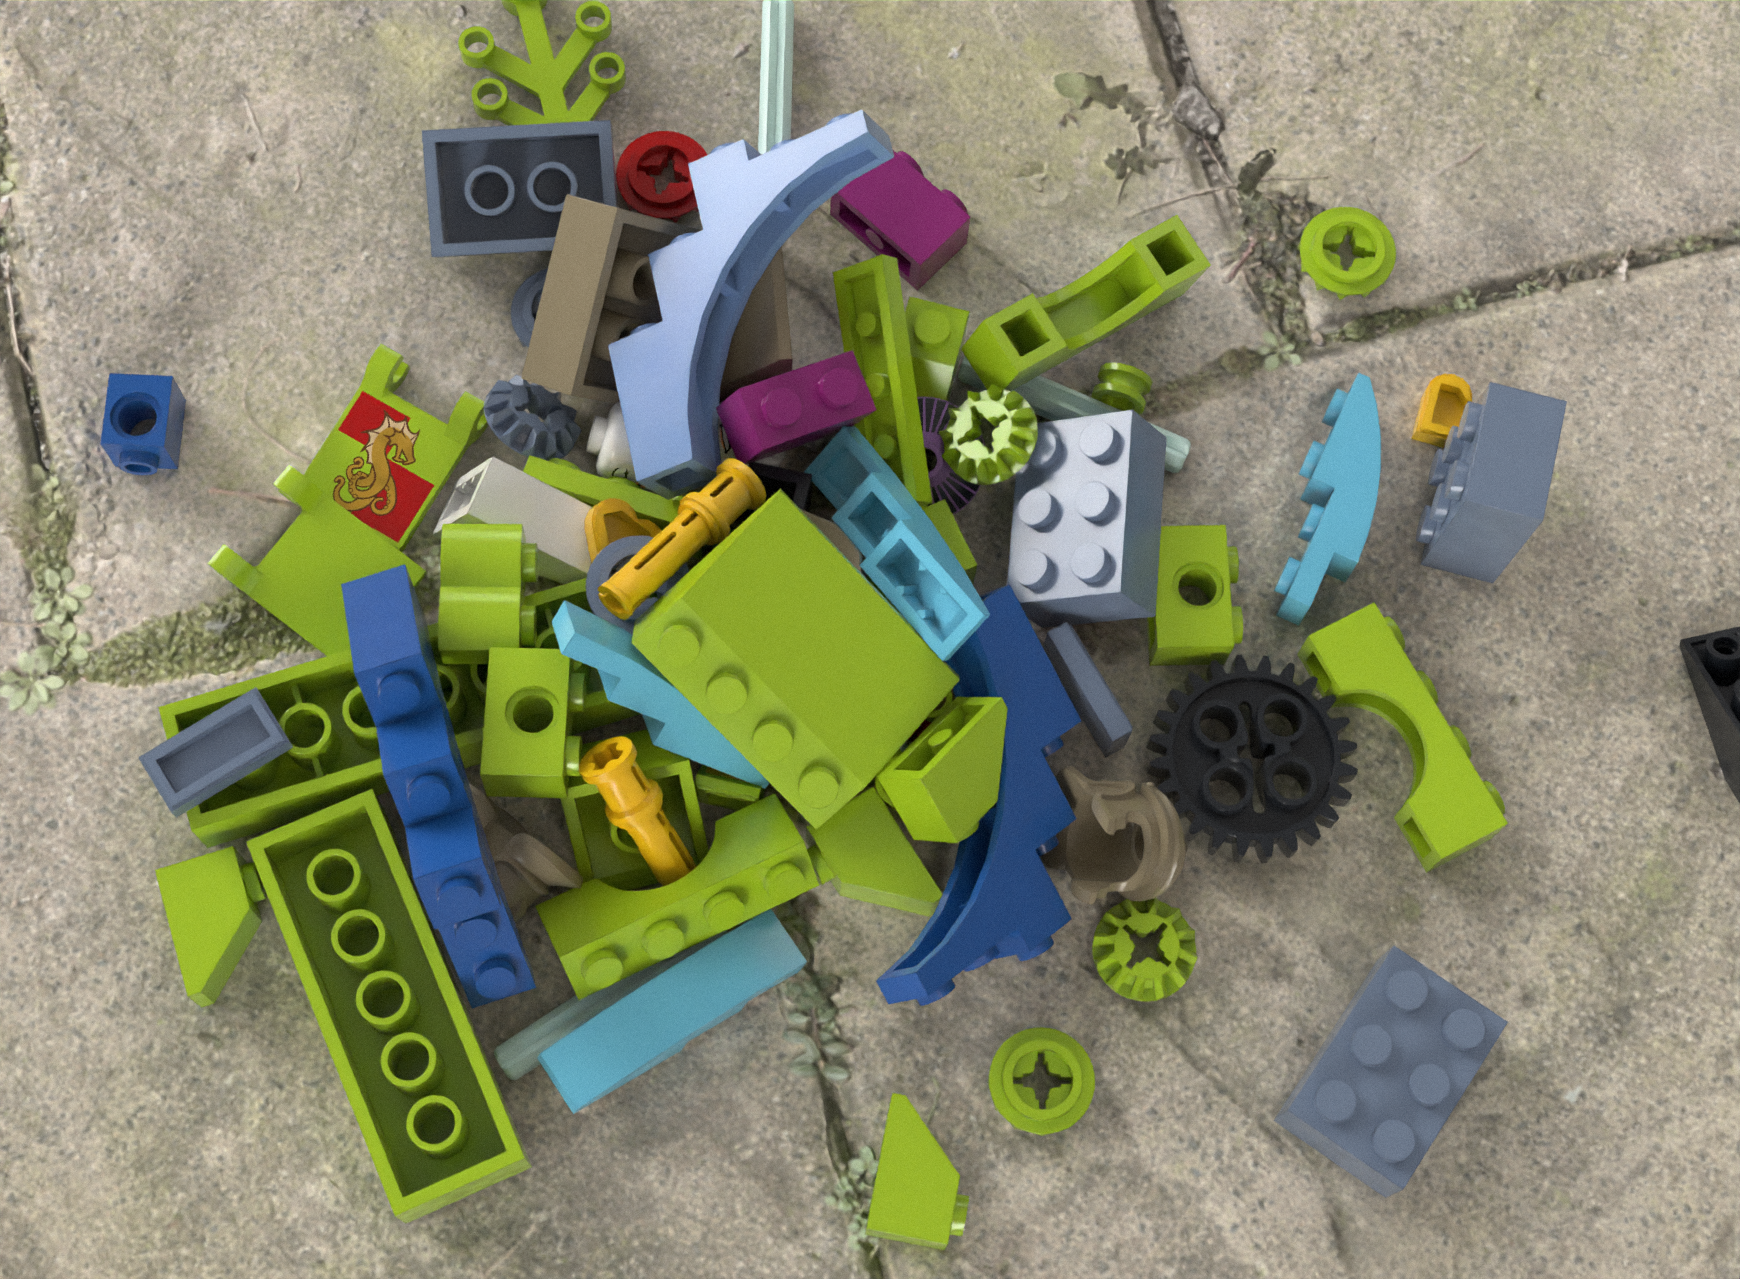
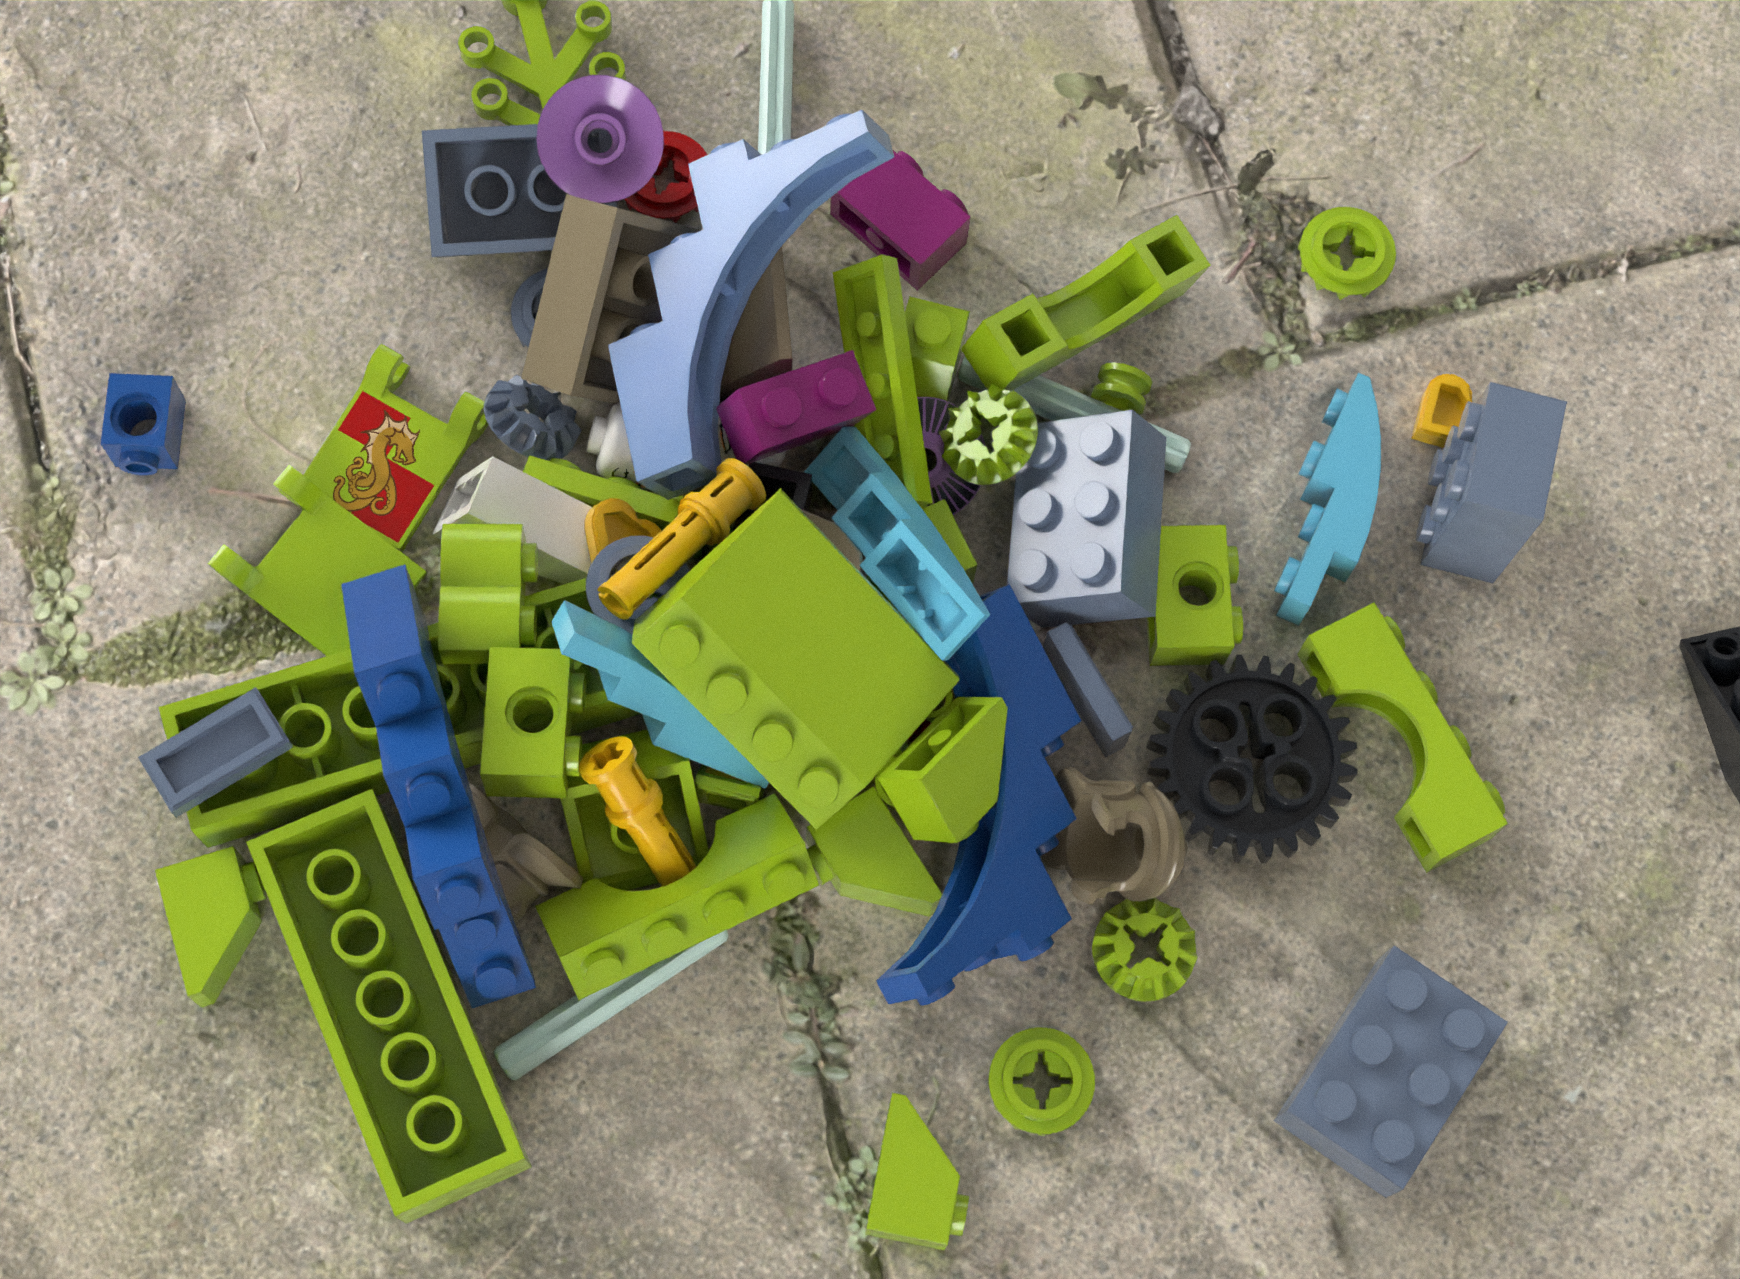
(606, 105): none -> medium lavender dish
(671, 1011): medium azure slope -> none

